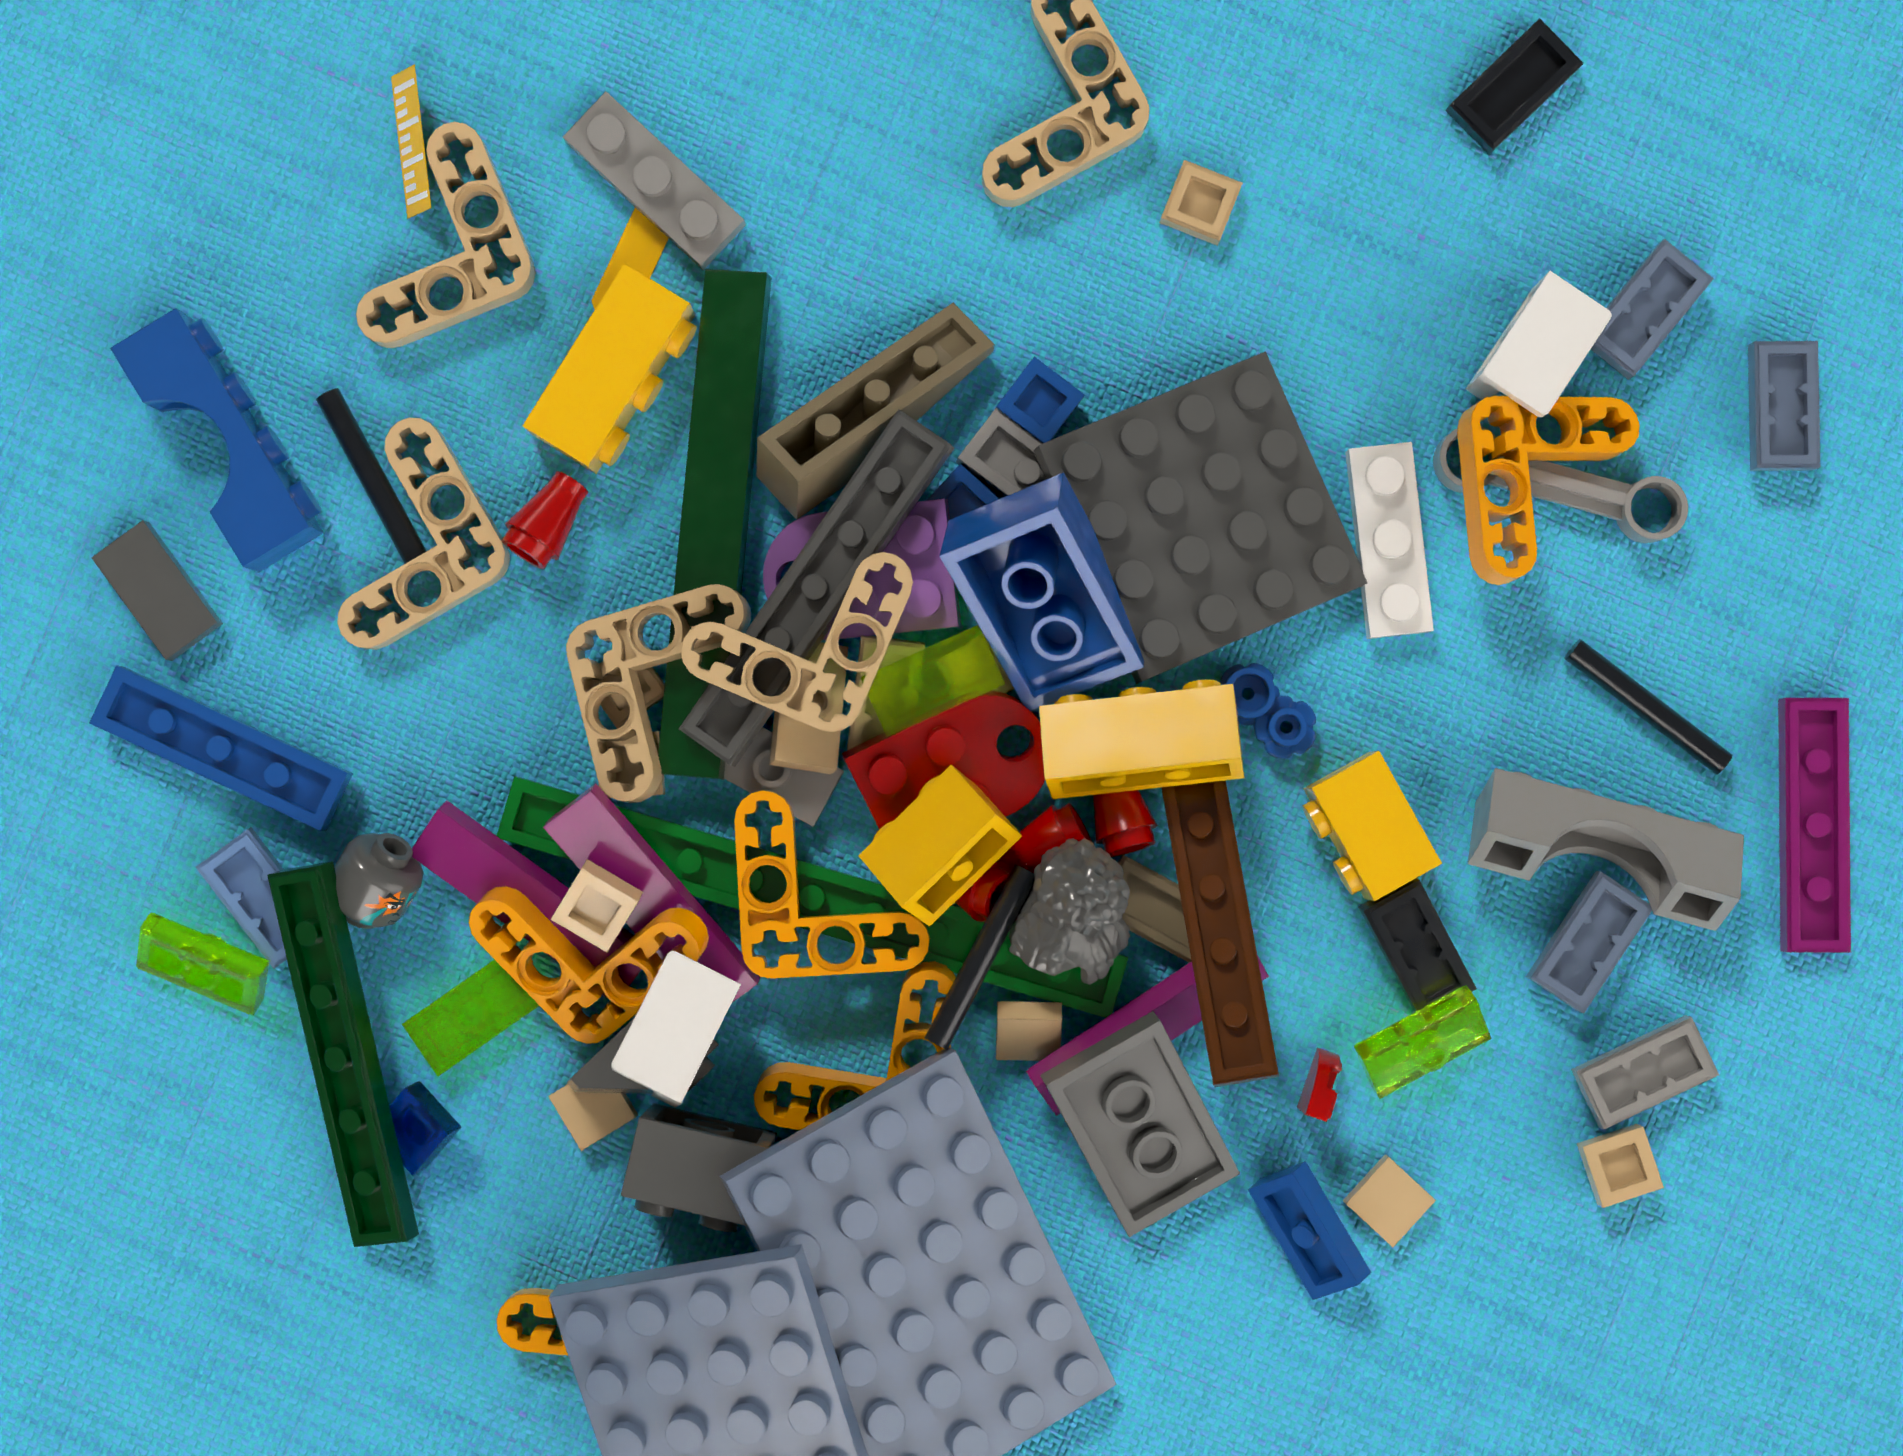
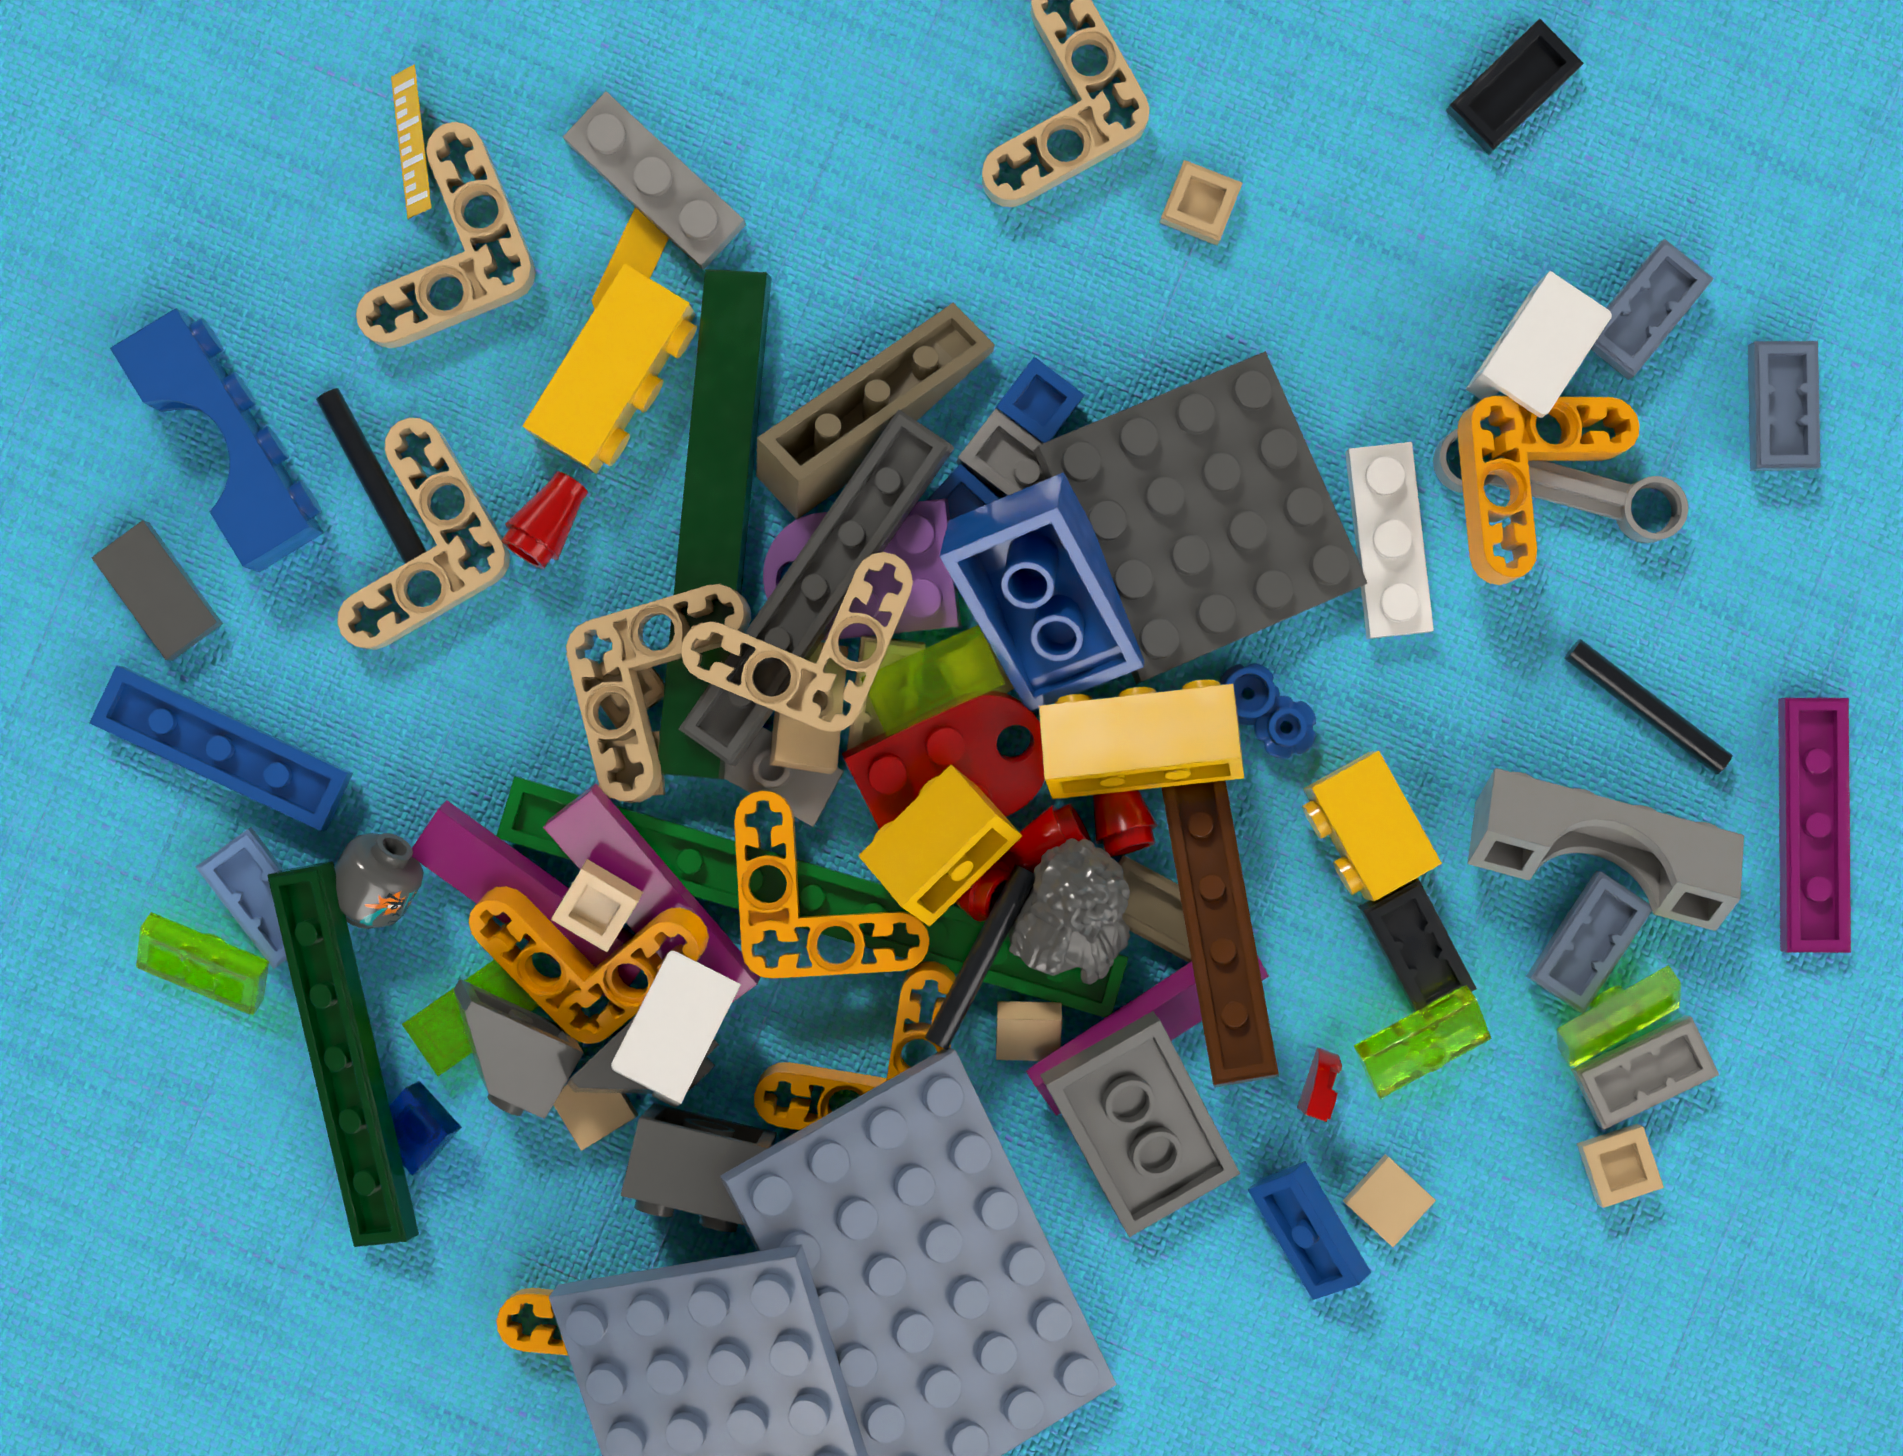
(516, 1051): none -> slope
(1618, 1015): none -> clear neon green plate

